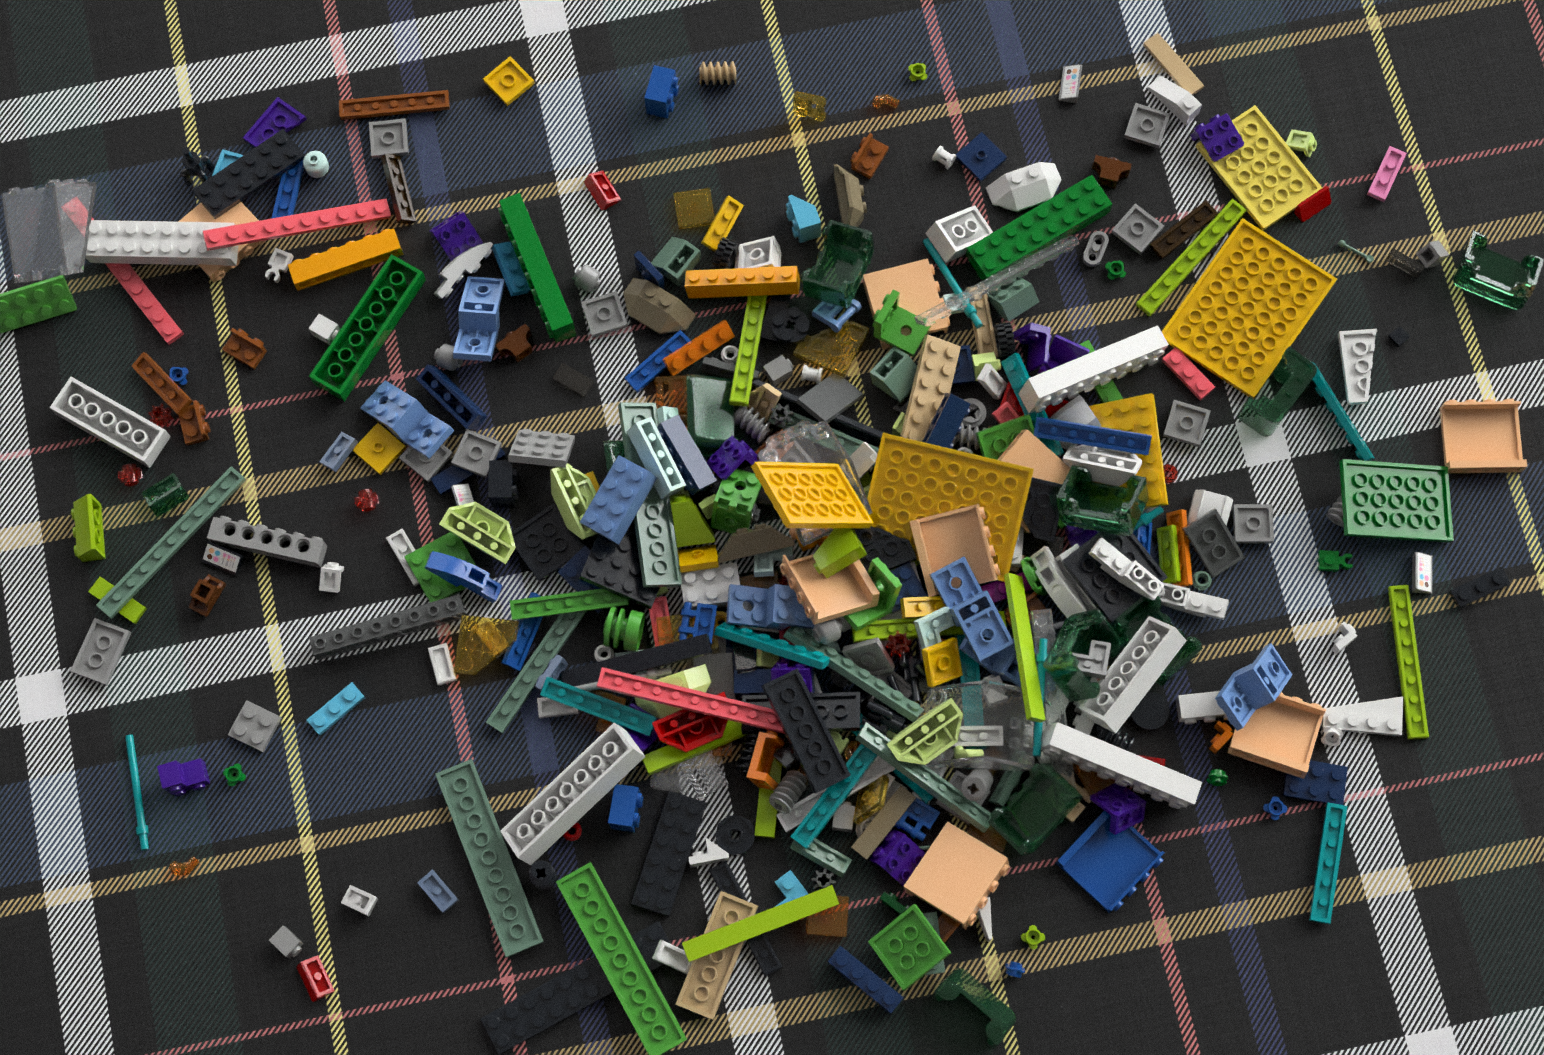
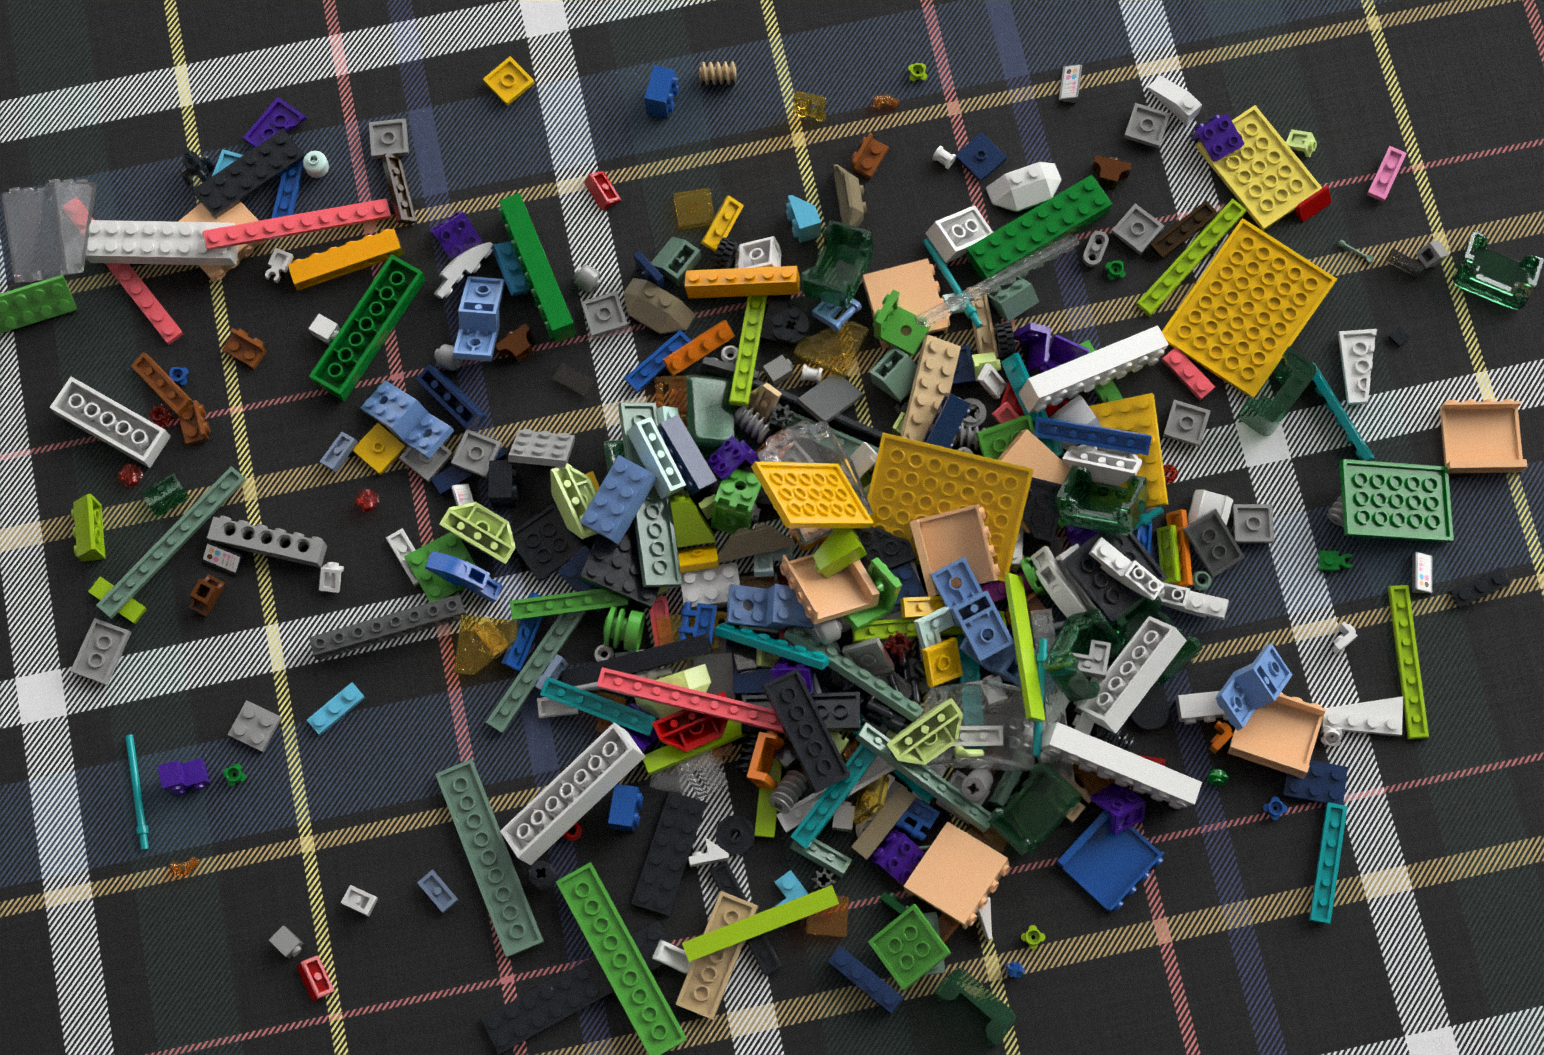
(394, 105): dark orange plate -> none
(442, 664): white tile -> none
(1172, 64): tan tile -> none

